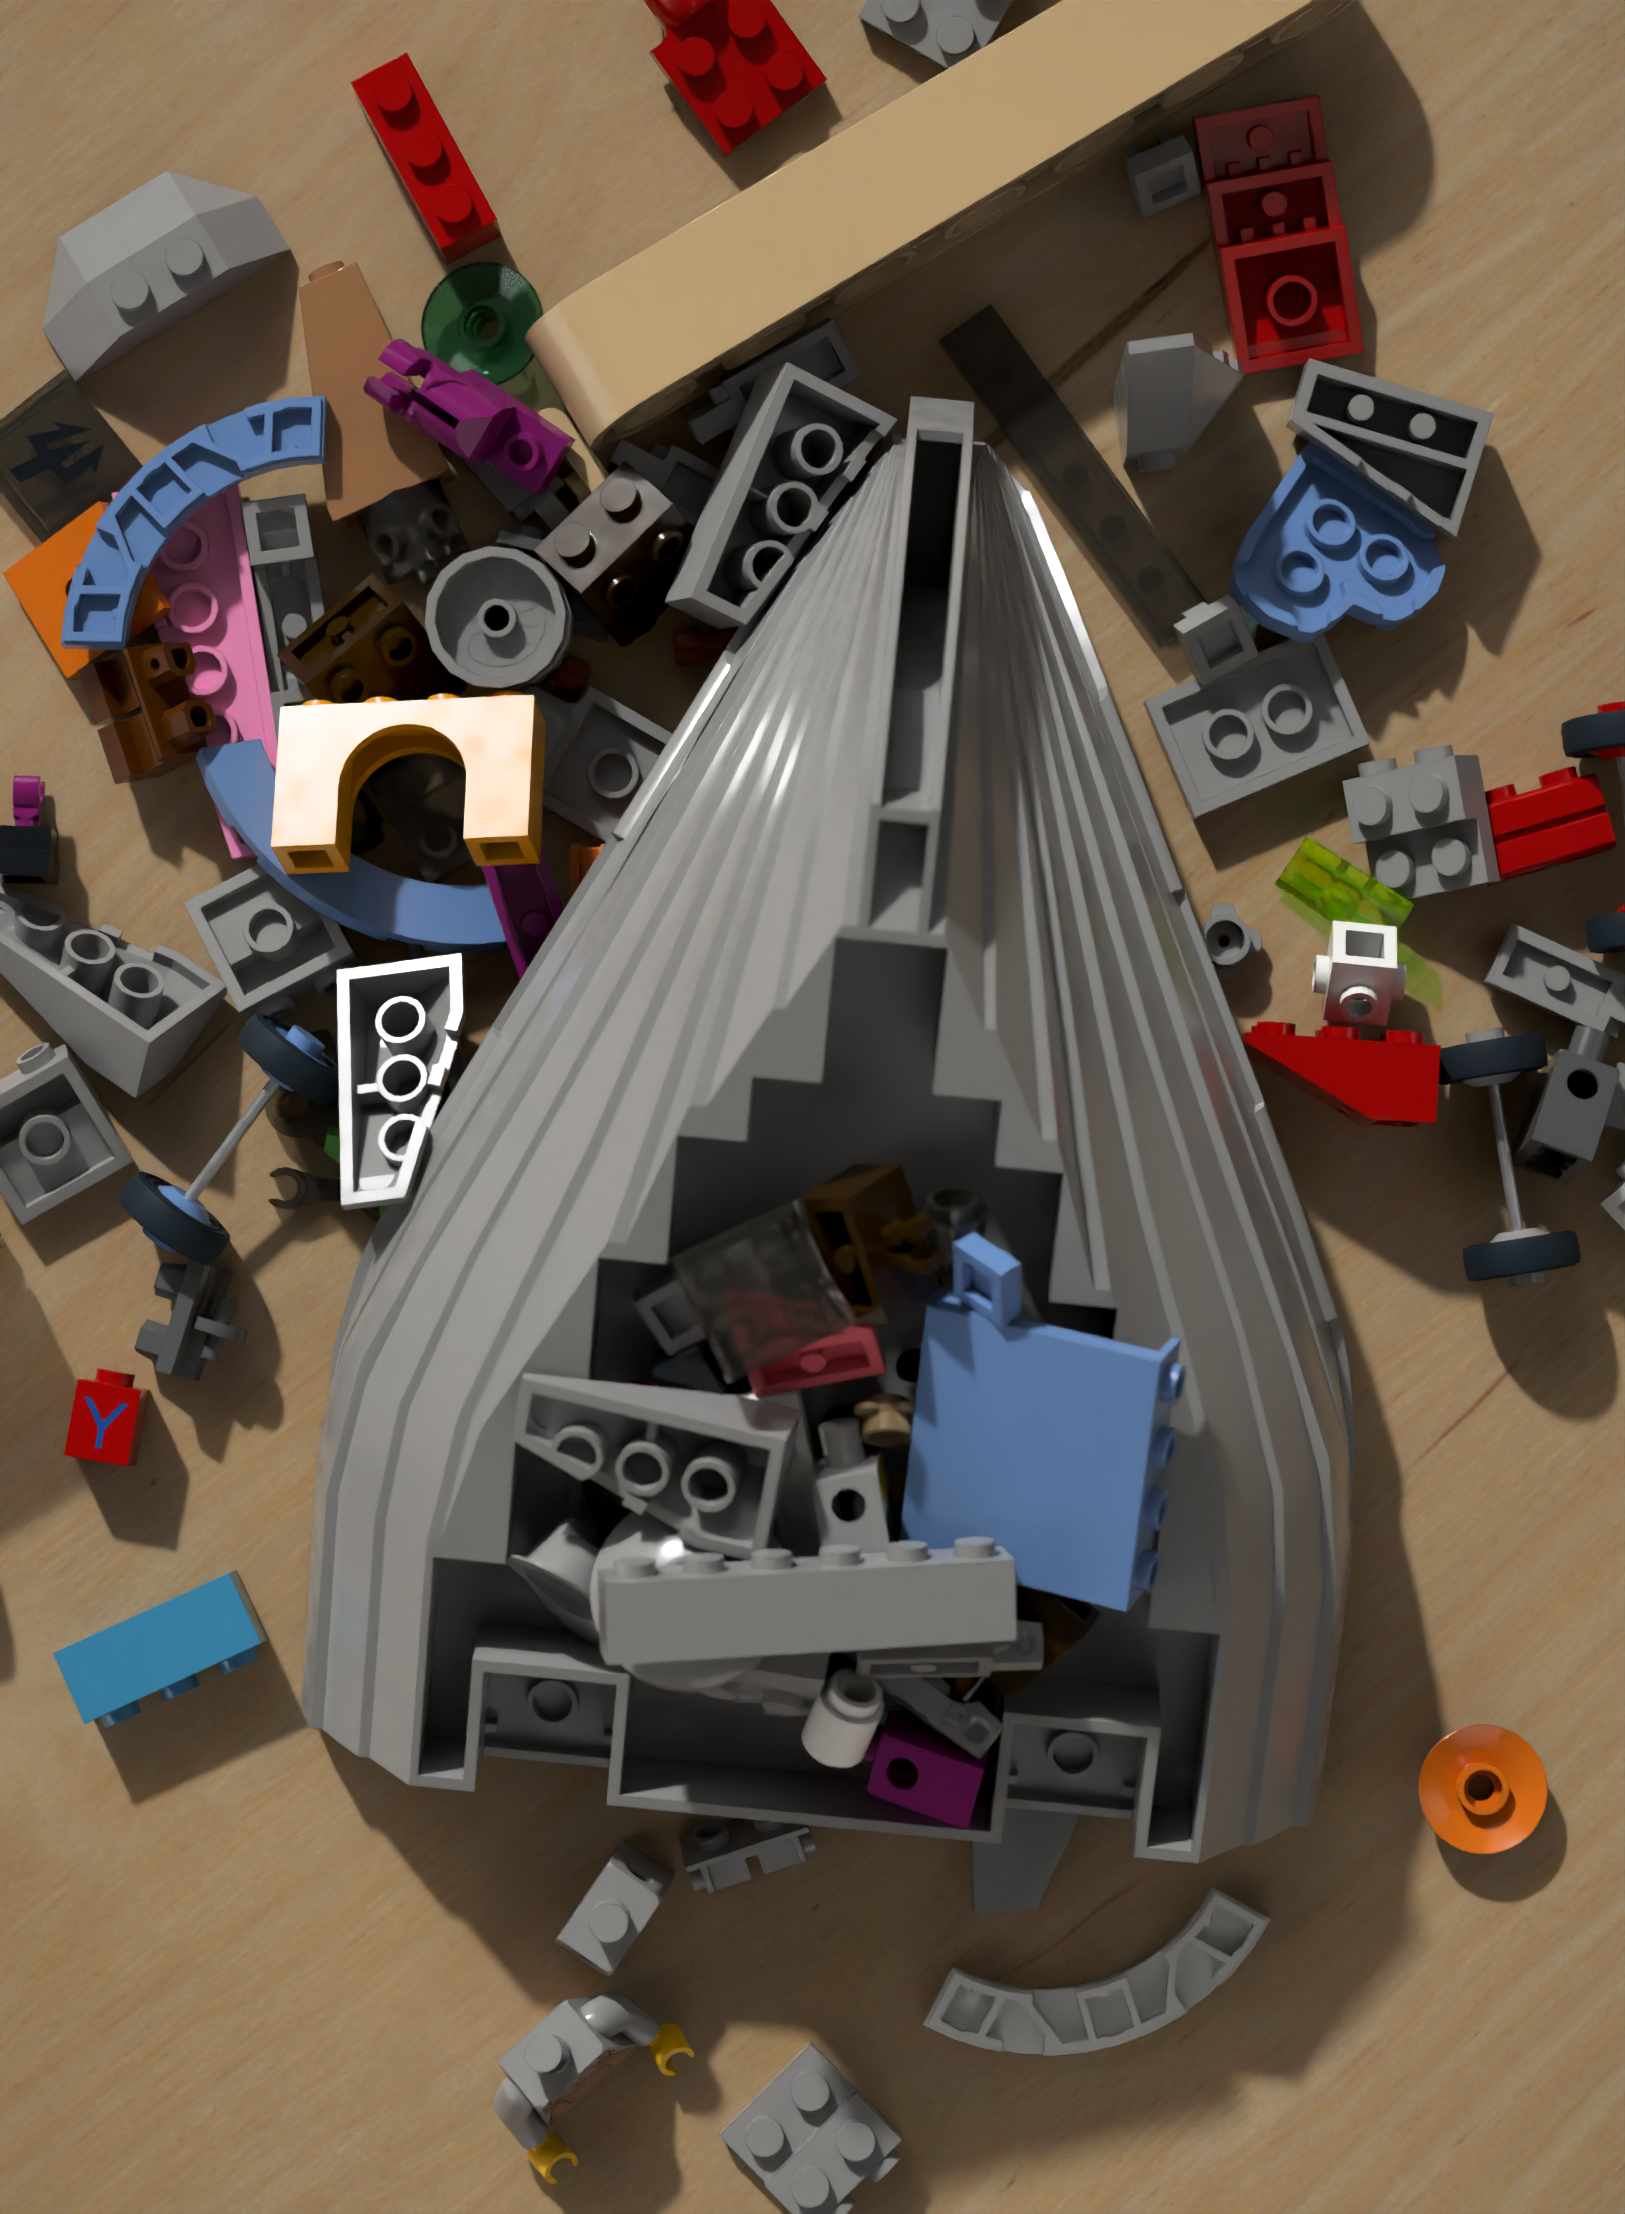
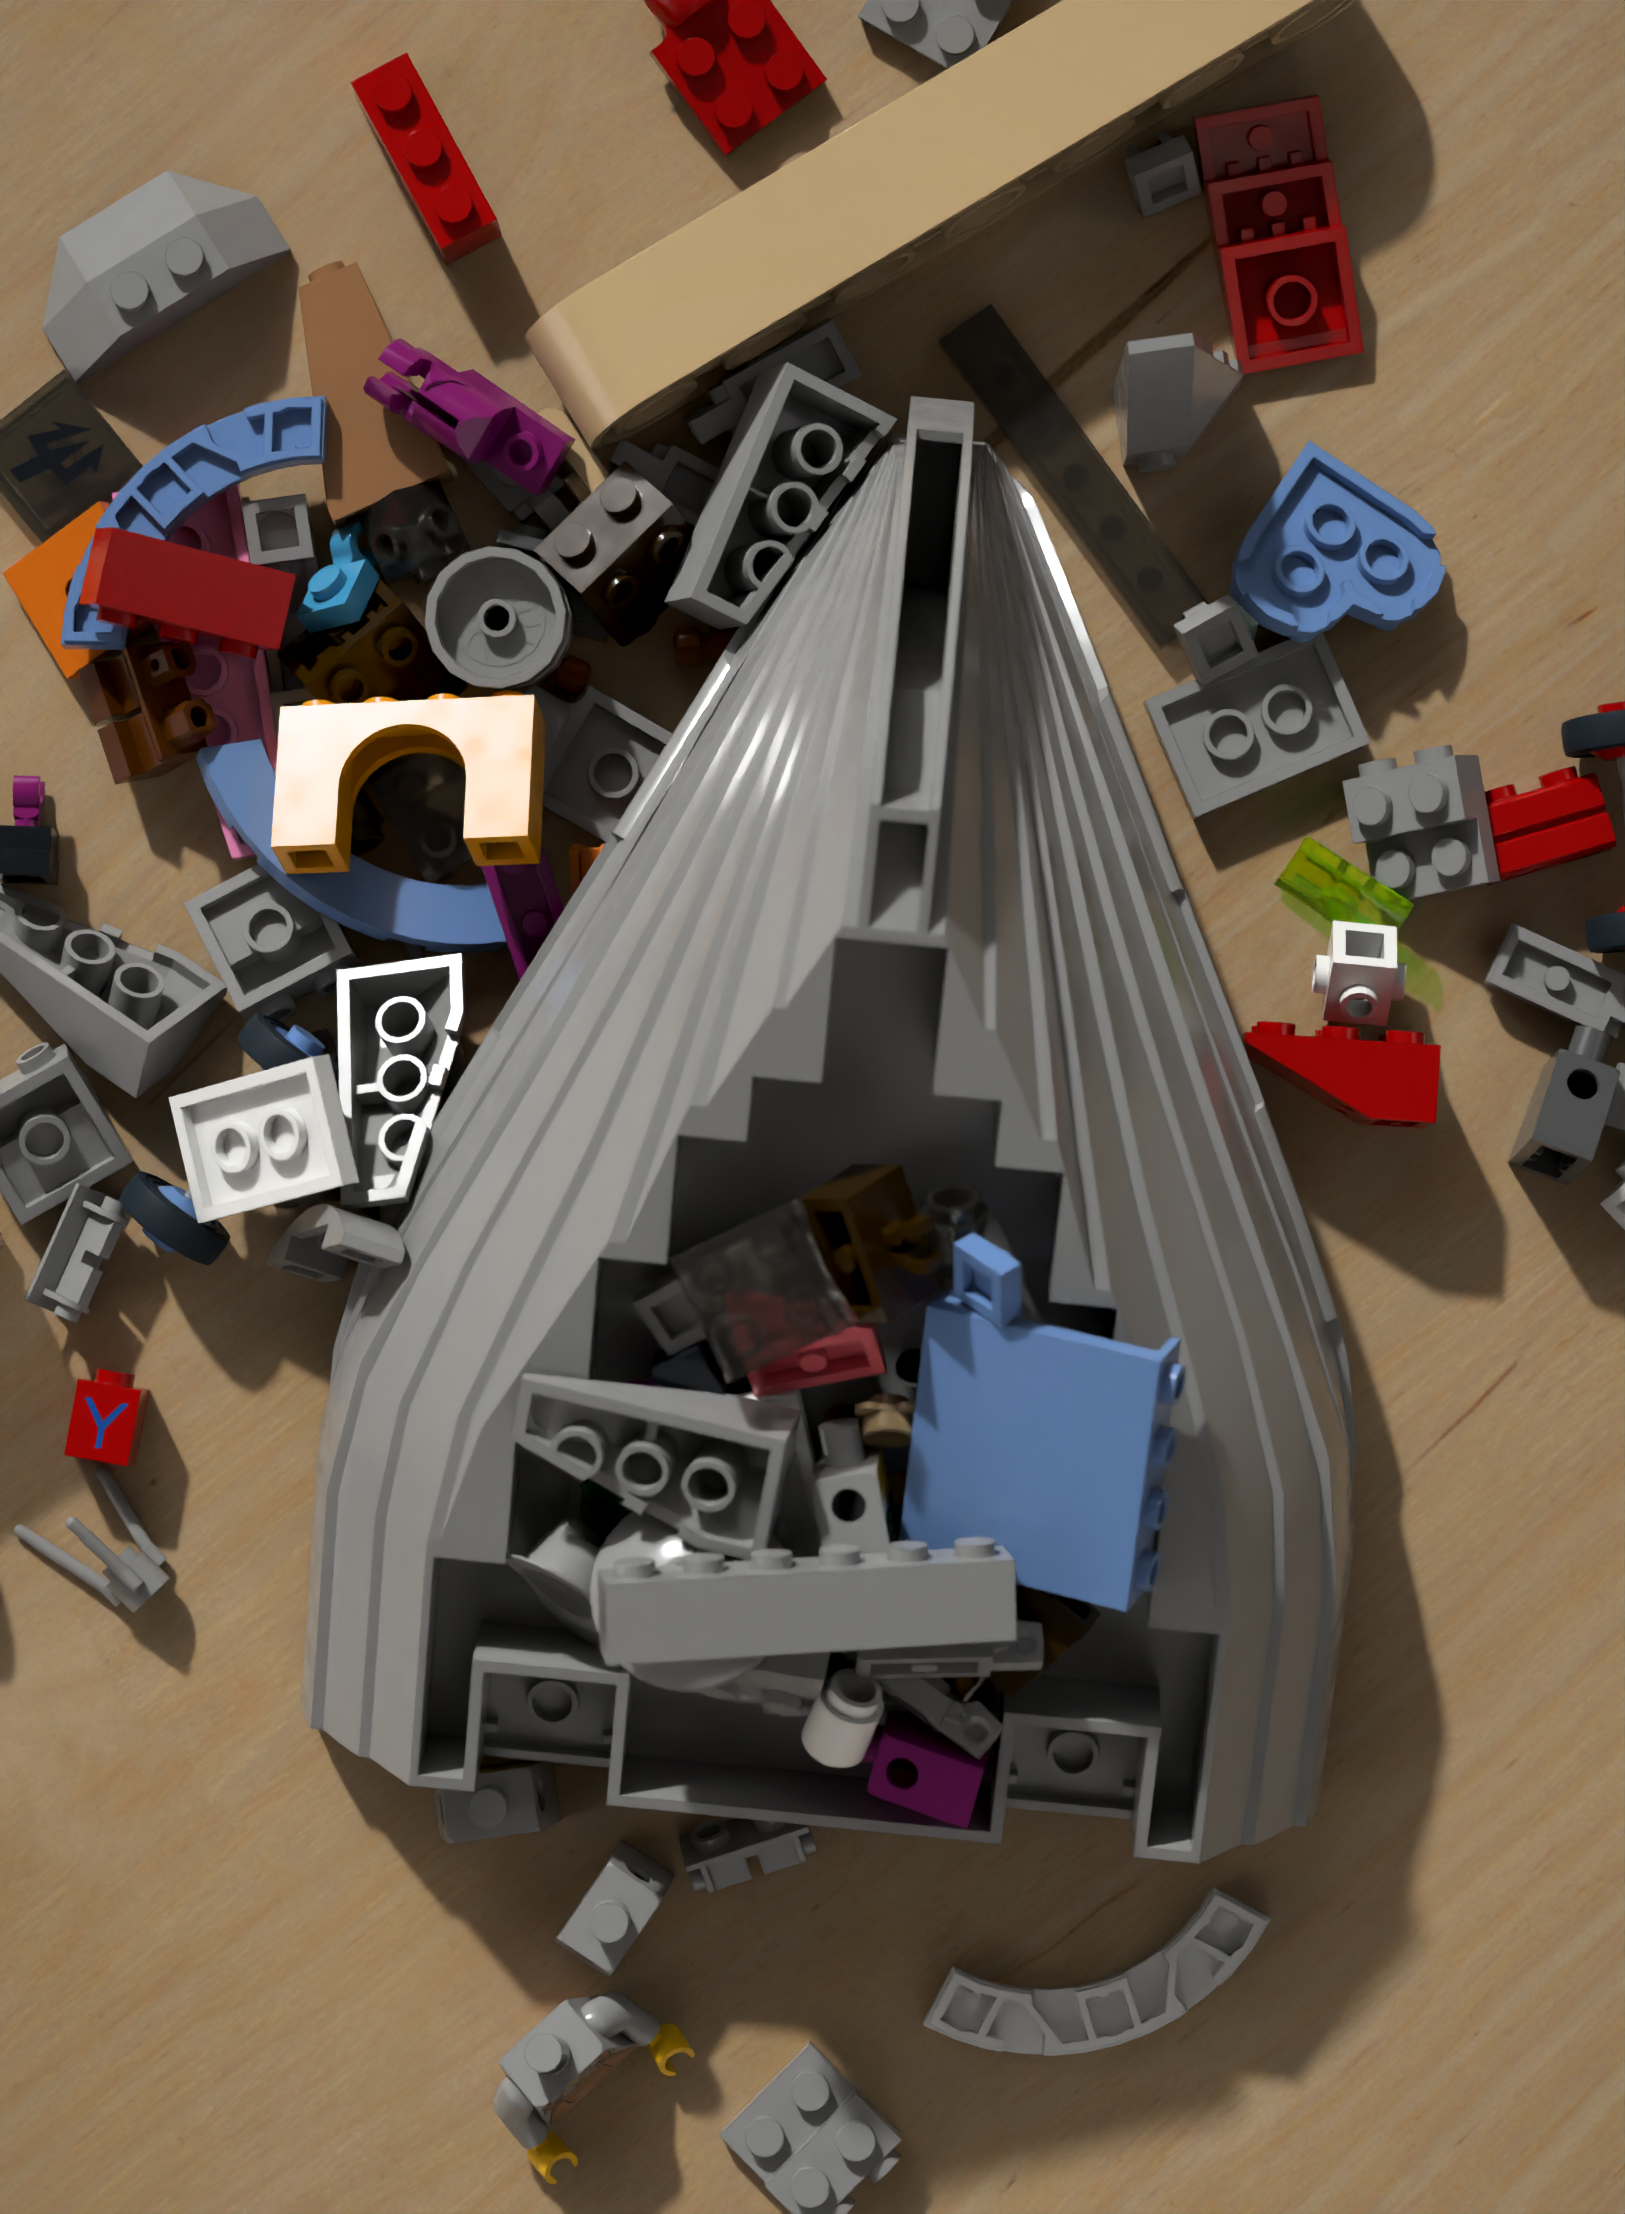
(75, 1252): none -> light grey hinge
(131, 1574): none -> light grey plant
(162, 1650): dark azure brick -> none
(186, 592): none -> red brick
(197, 1322): dark grey hips -> none
(264, 1139): none -> white plate
(327, 1237): none -> light grey slope
(340, 590): none -> dark azure plate
(465, 304): clear green dish -> none
(502, 1803): none -> light grey torso
(1020, 1868): light grey slope -> none
(1242, 940): light grey plate -> none
(1395, 438): light grey wedge -> none
(1515, 1796): orange dish -> none
(1521, 1253): black axle -> none

